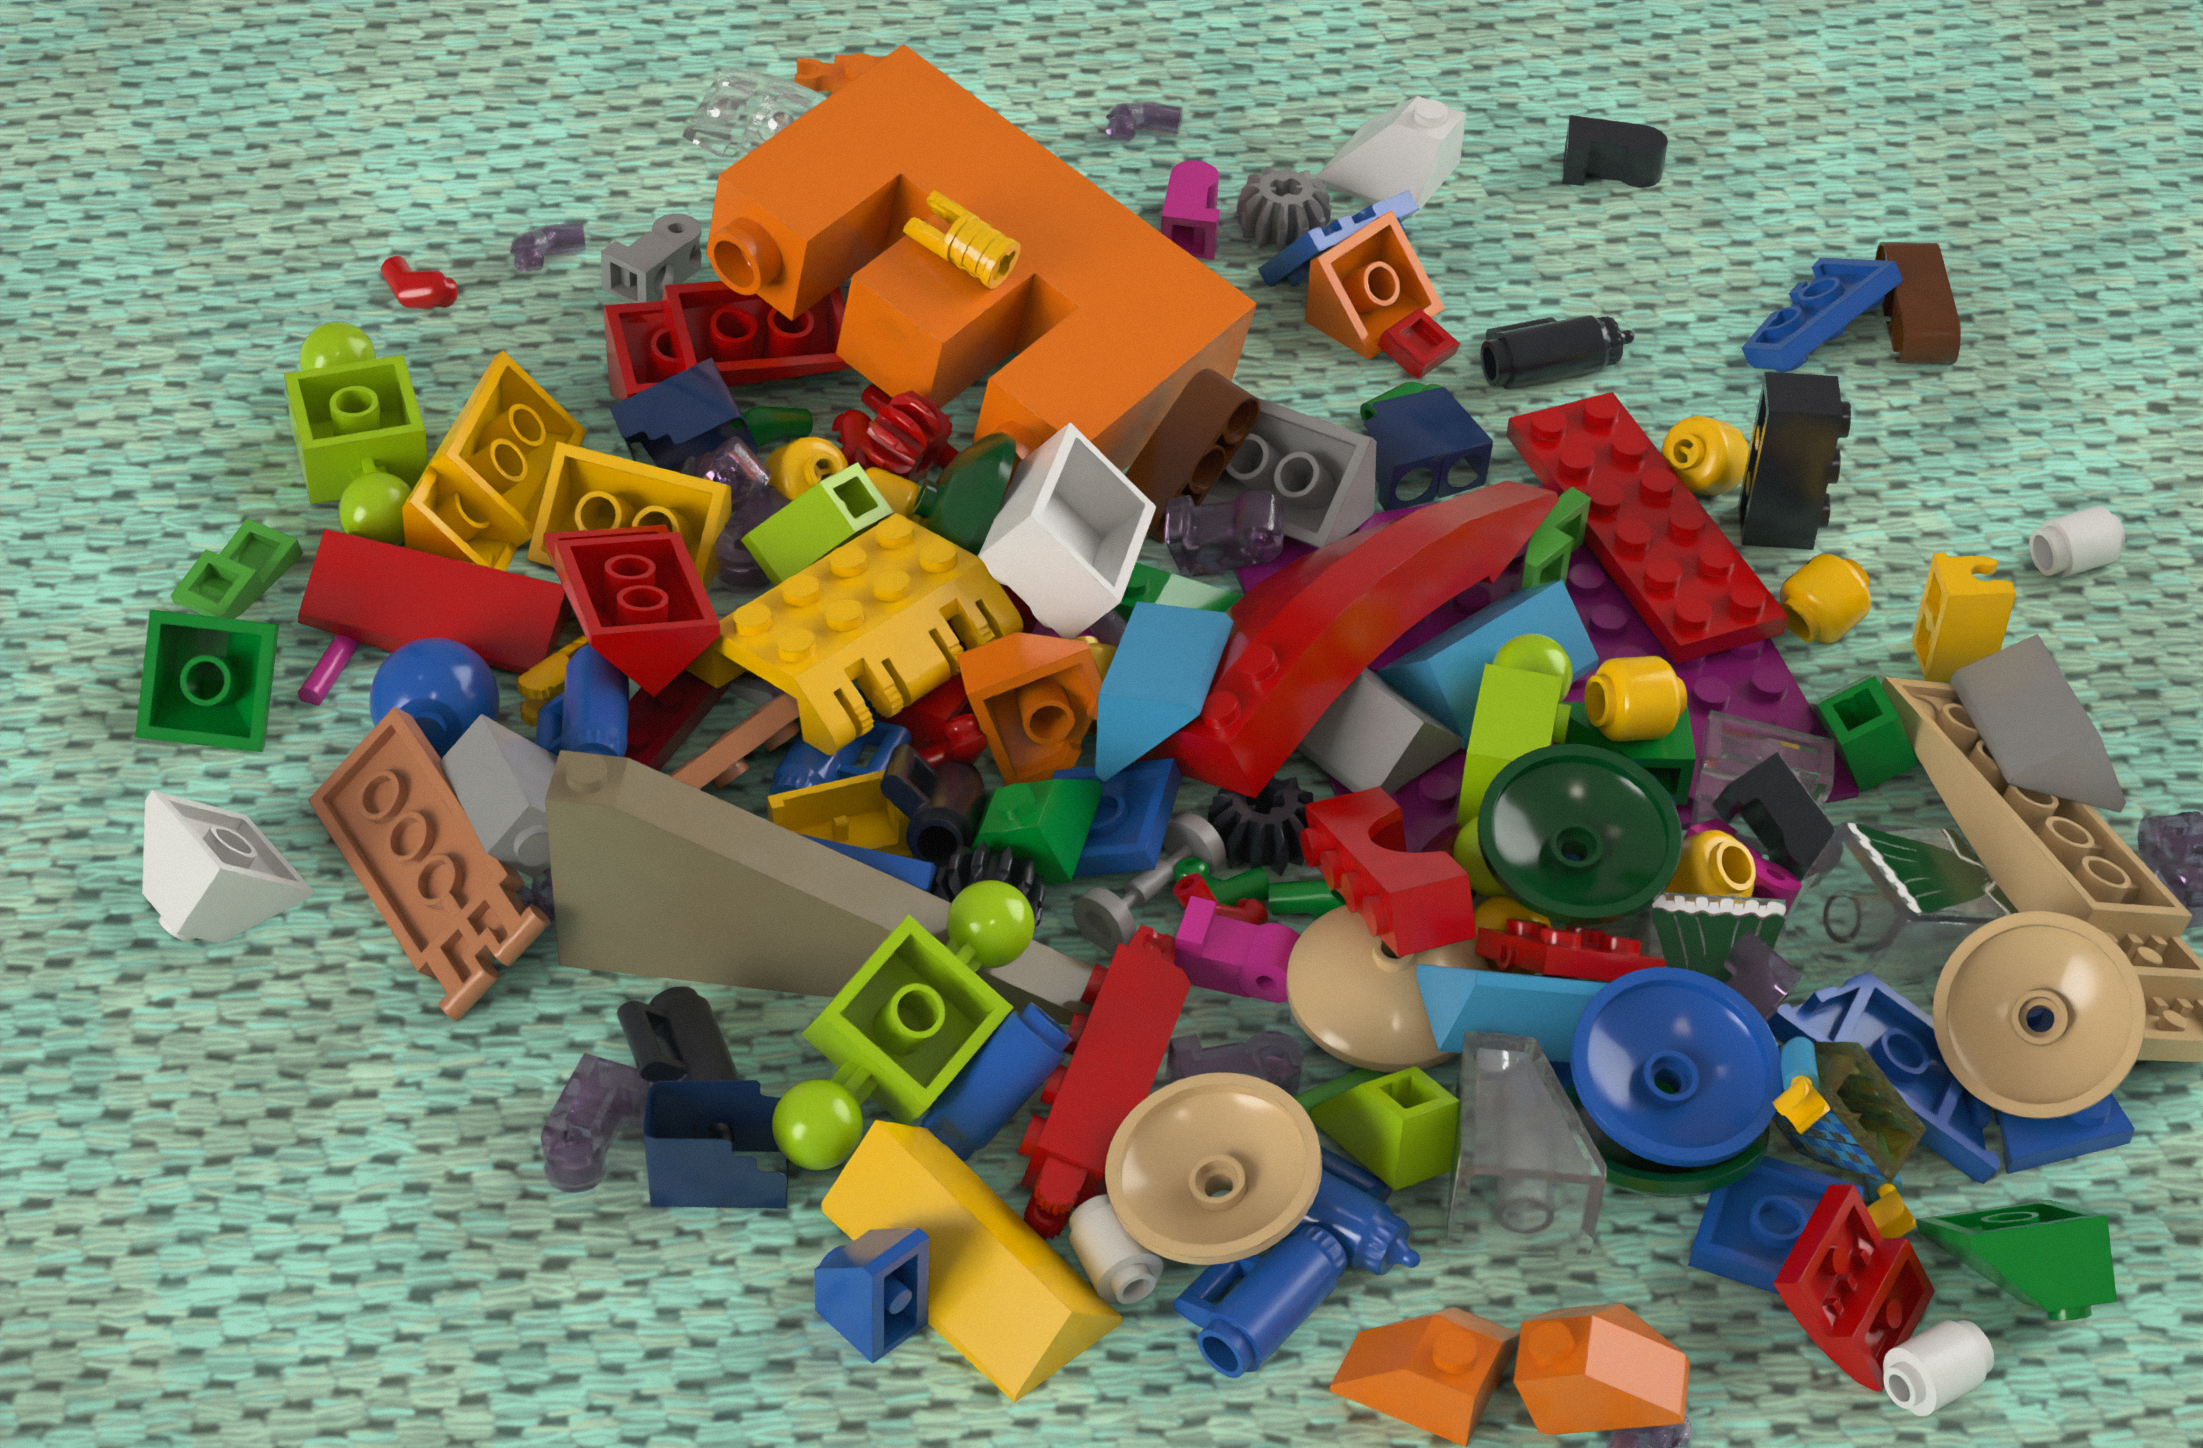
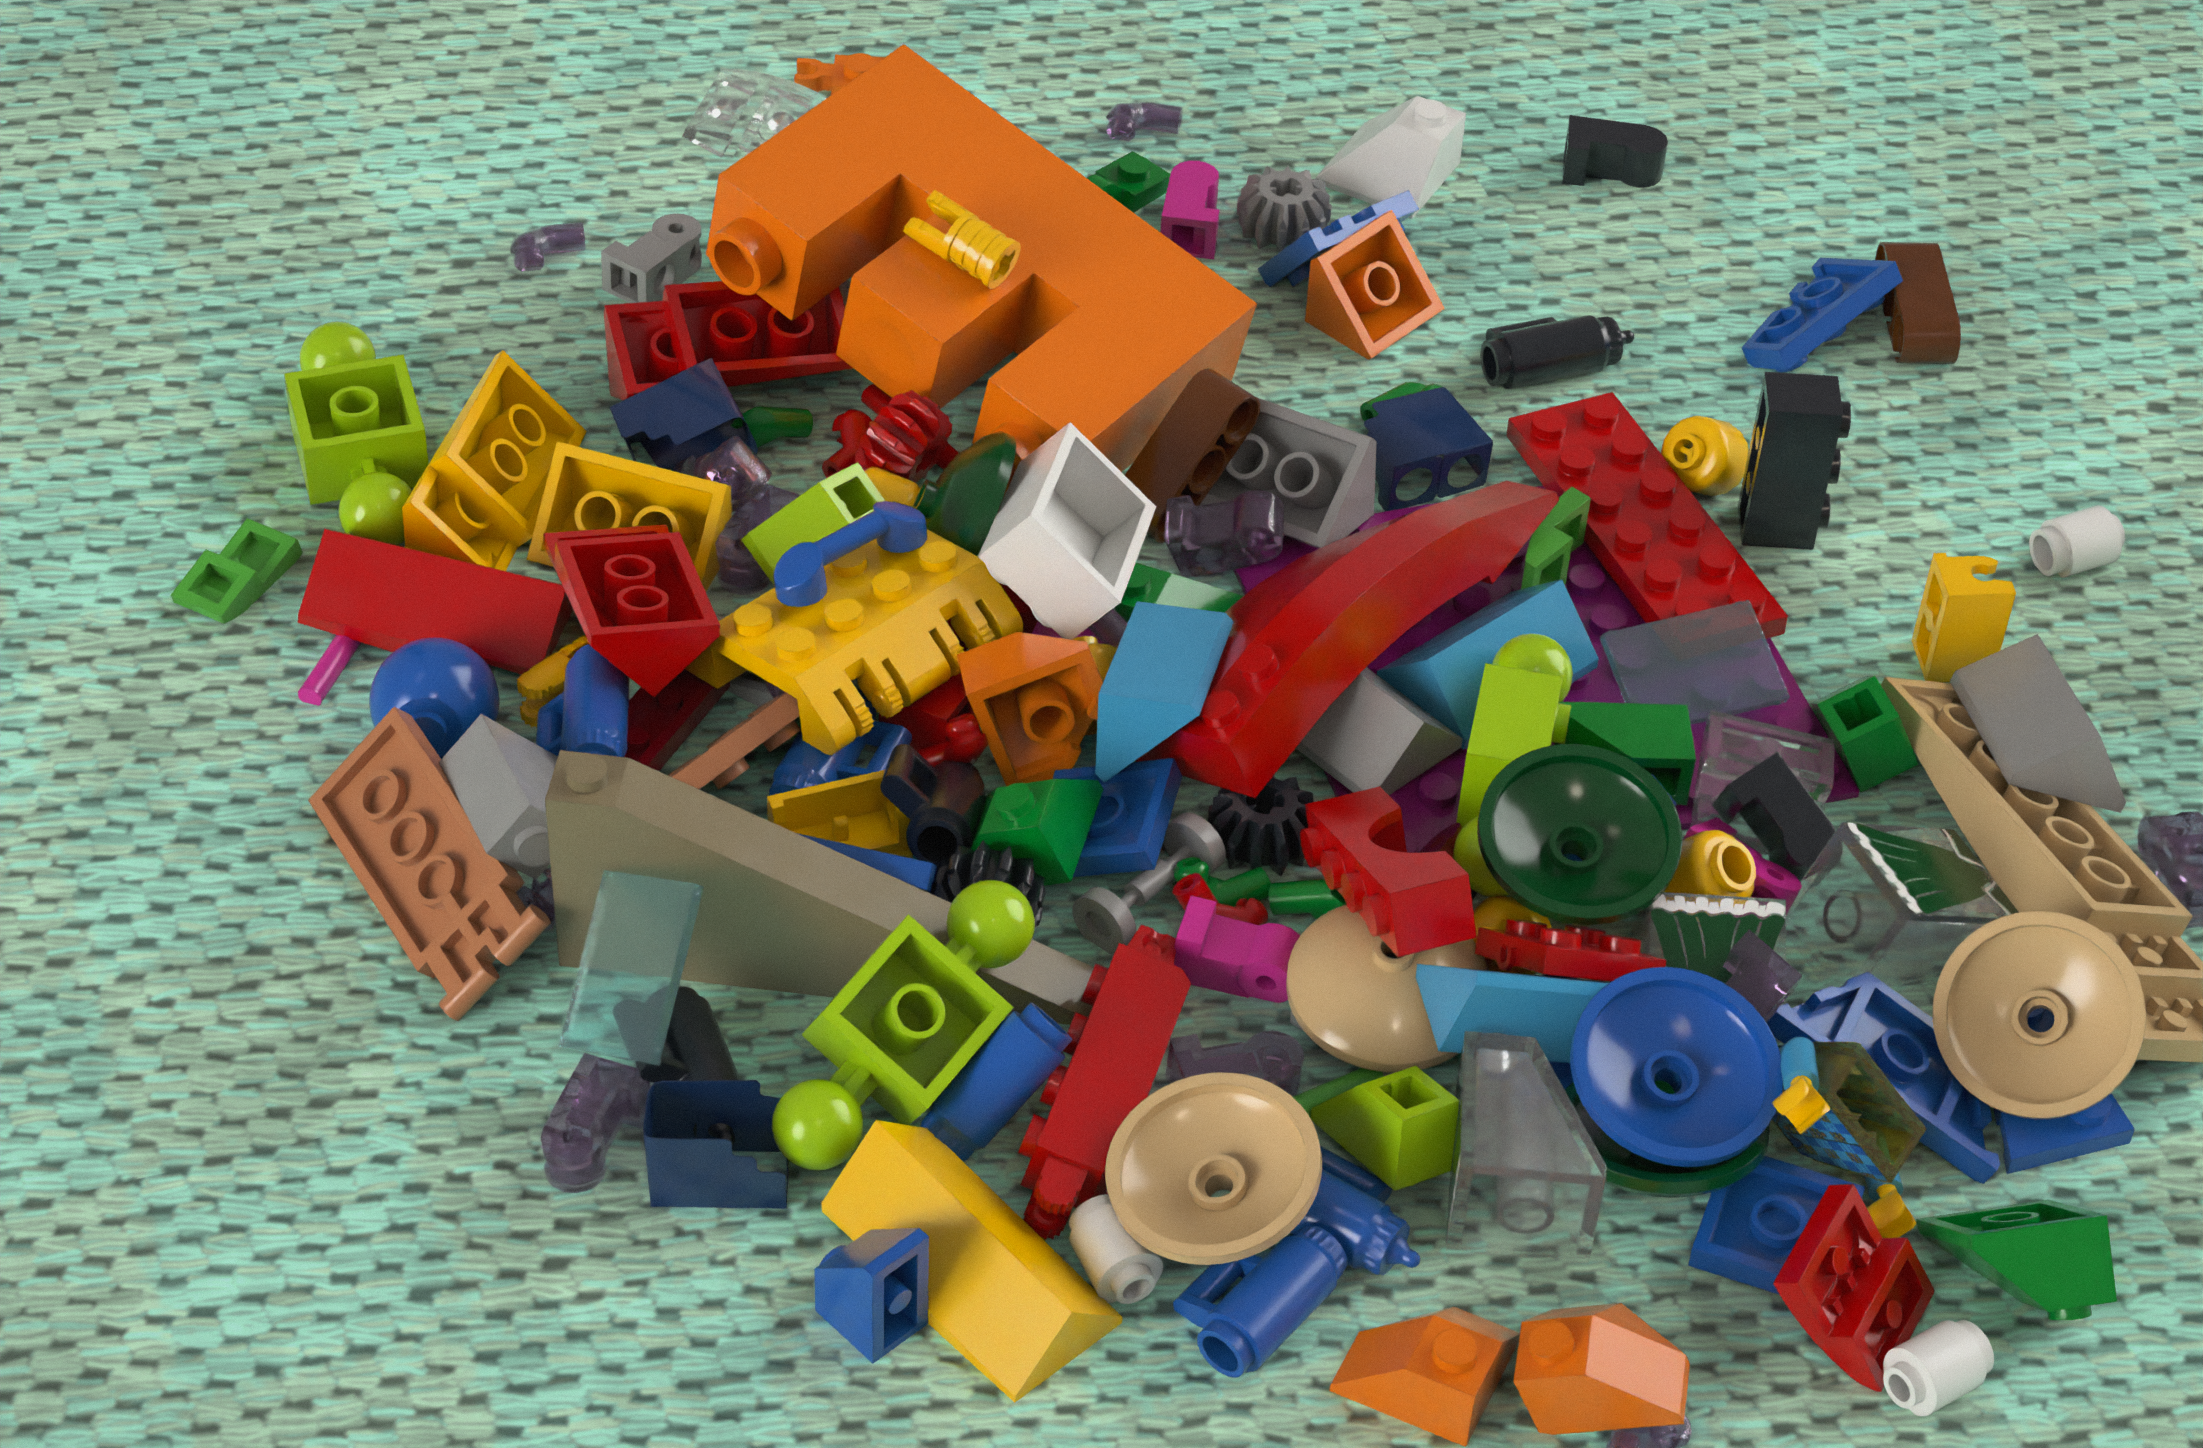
(207, 680): green slope -> none
(212, 870): white slope -> none
(418, 288): red arm -> none
(631, 967): none -> clear light blue piece
(801, 572): none -> blue bar
(804, 464): yellow head -> none
(1132, 181): none -> green plate
(1418, 343): red tile -> none
(1635, 698): yellow head -> none
(1698, 660): none -> clear light blue piece
(1825, 598): yellow head -> none

